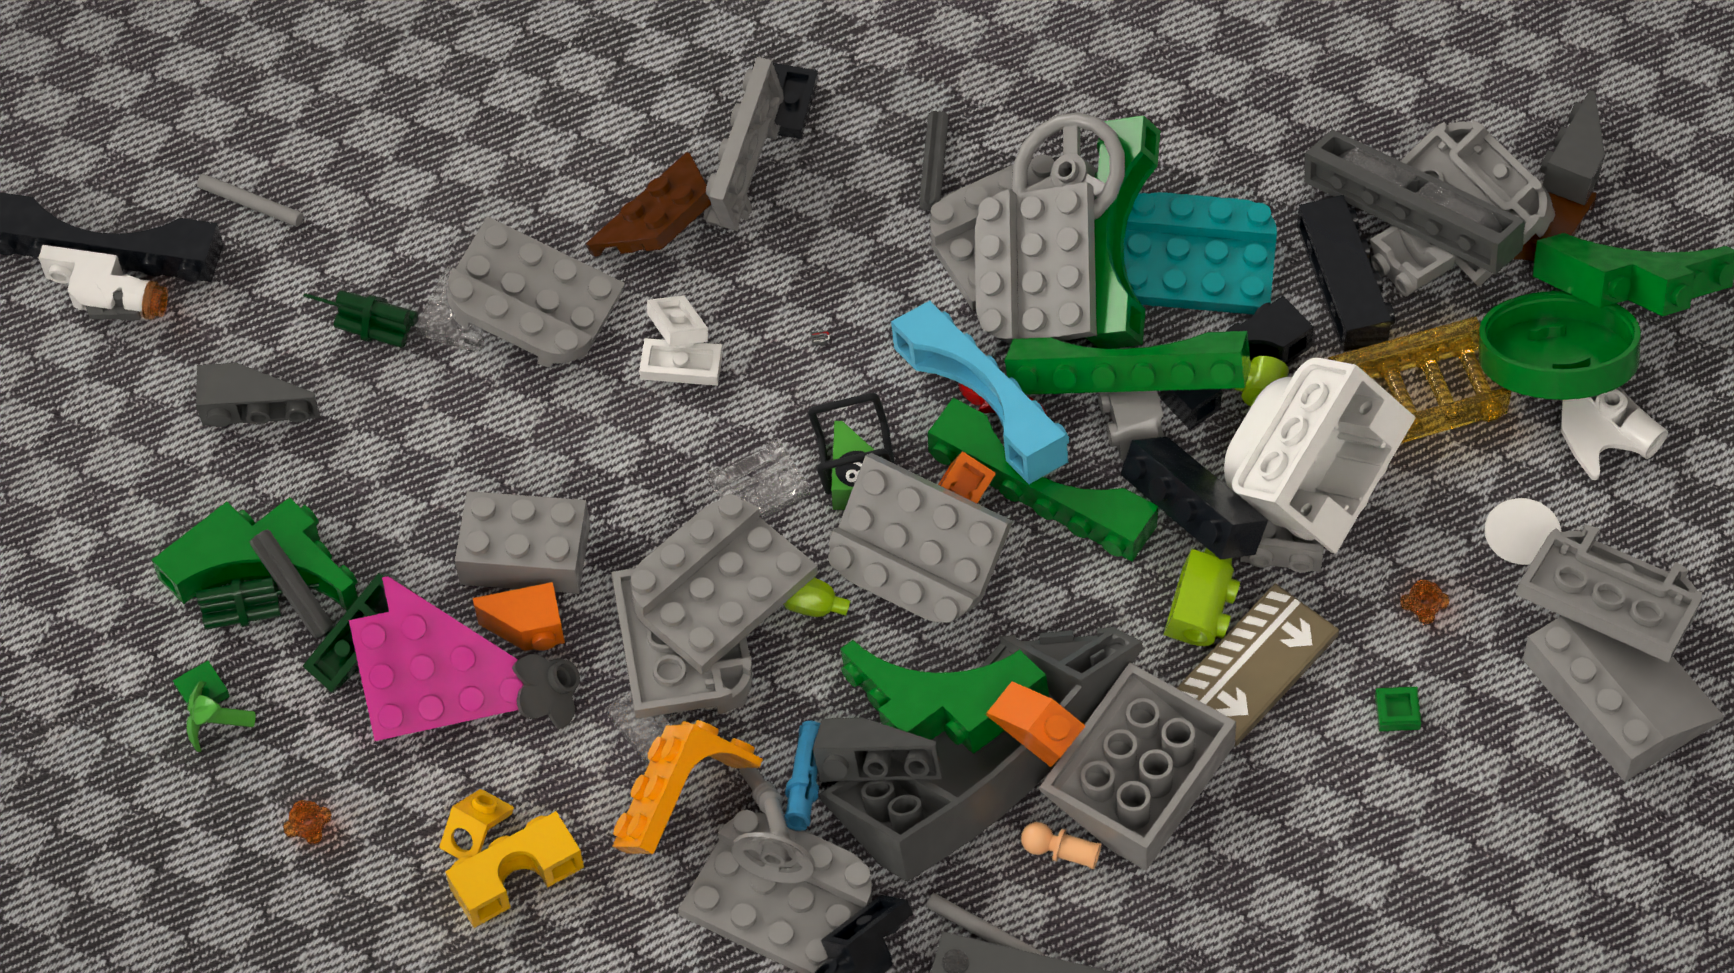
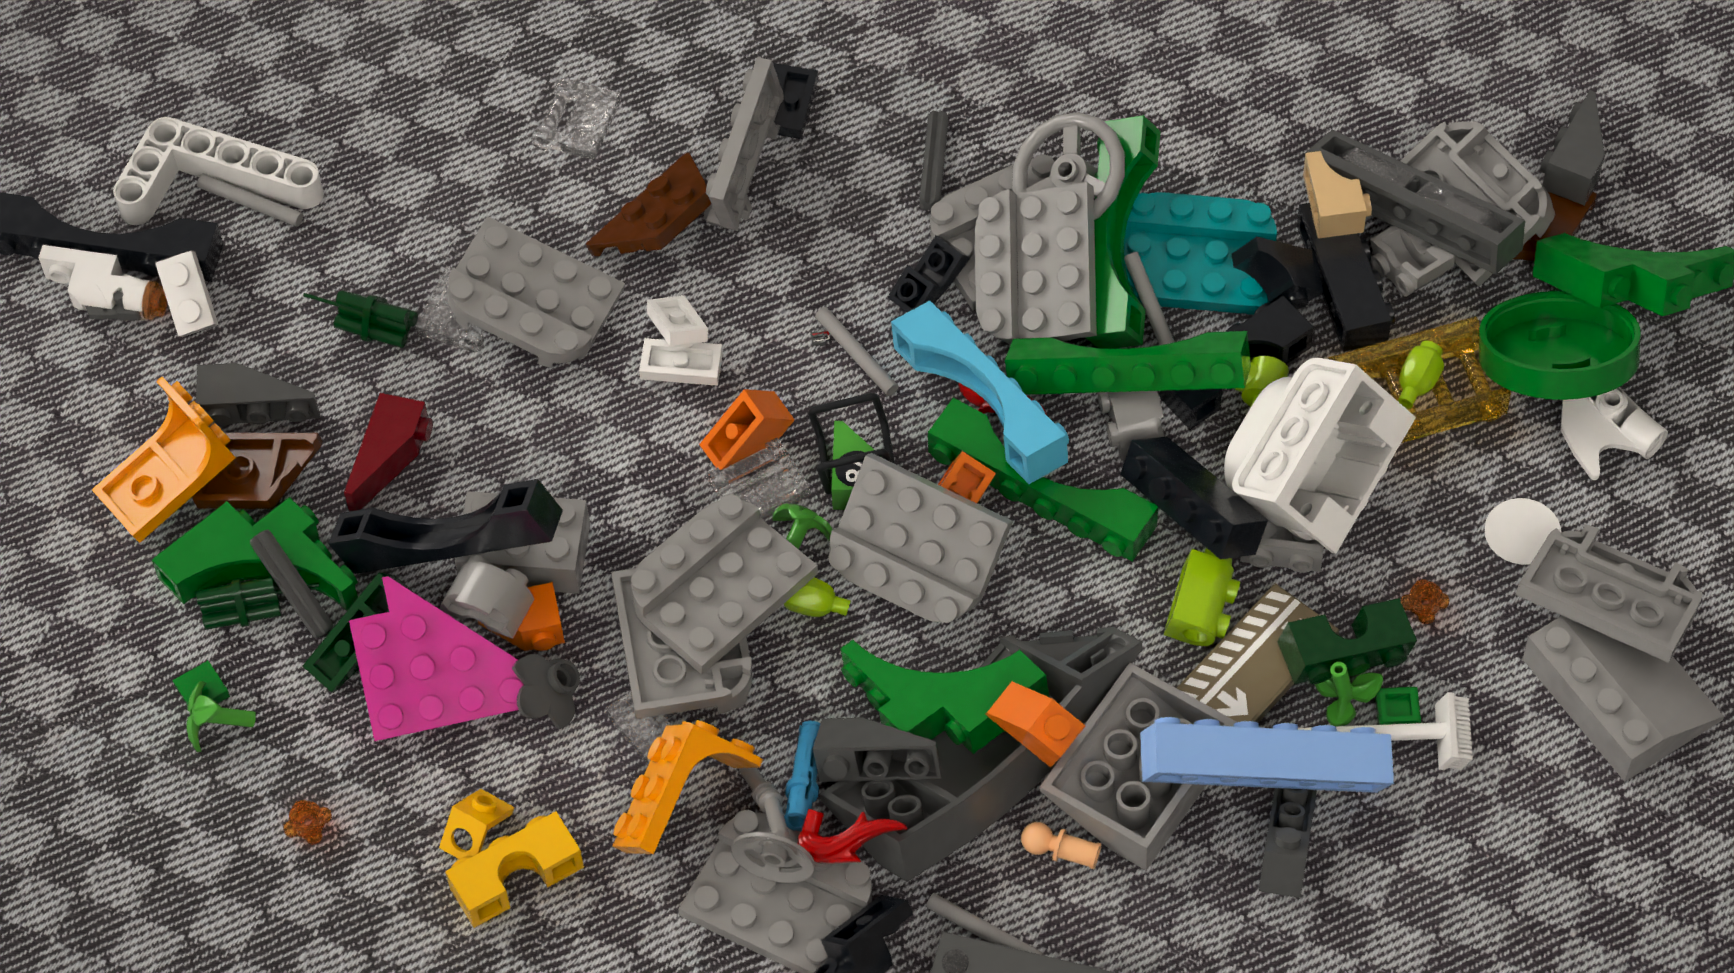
(166, 467): none -> light orange bracket
(186, 293): none -> white plate
(188, 148): none -> white beam
(261, 471): none -> reddish brown wing
(382, 540): none -> black arch
(388, 446): none -> dark red slope
(489, 595): none -> light grey cylinder
(586, 123): none -> clear plate
(746, 427): none -> orange slope
(803, 521): none -> bright green plant
(843, 846): none -> red piece
(856, 351): none -> light grey bar
(930, 277): none -> black slope
(1148, 298): none -> light grey bar
(1266, 756): none -> light blue brick
(1281, 270): none -> black arch
(1287, 841): none -> dark grey slope
(1334, 200): none -> tan arch
(1361, 689): none -> bright green plant
(1381, 638): none -> dark green arch
(1420, 372): none -> lime plant
(1449, 730): none -> white piece

